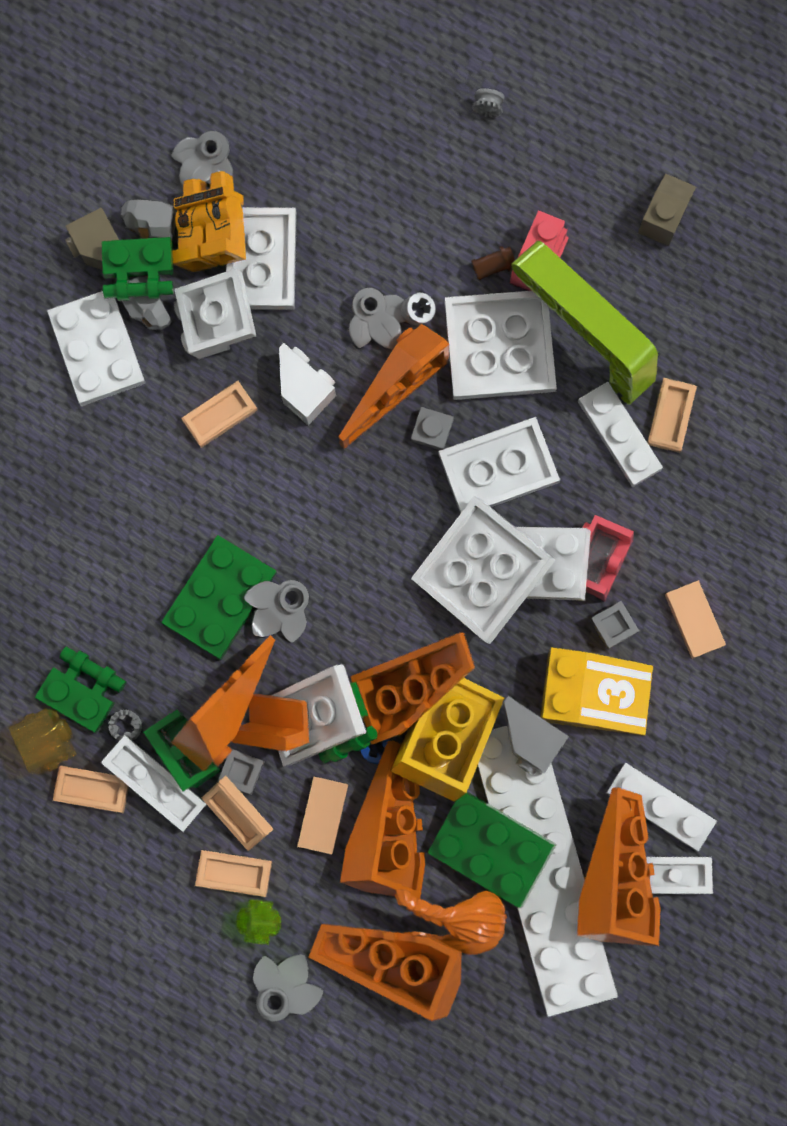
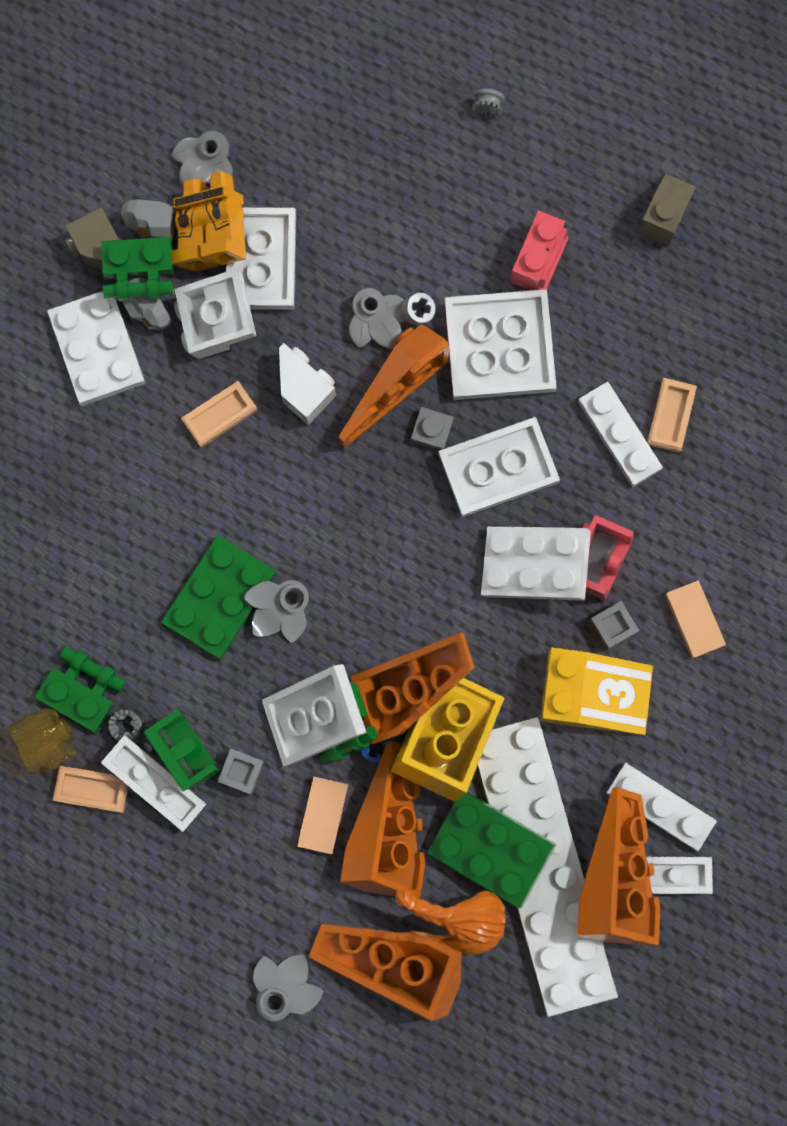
(219, 719): orange wedge -> none
(233, 873): light nougat tile -> none
(237, 813): light nougat tile -> none
(258, 921): clear neon green gear -> none
(275, 723): orange panel -> none
(482, 569): white plate -> none
(493, 263): reddish brown pin -> none
(531, 737): light grey slope -> none
(626, 348): lime beam -> none

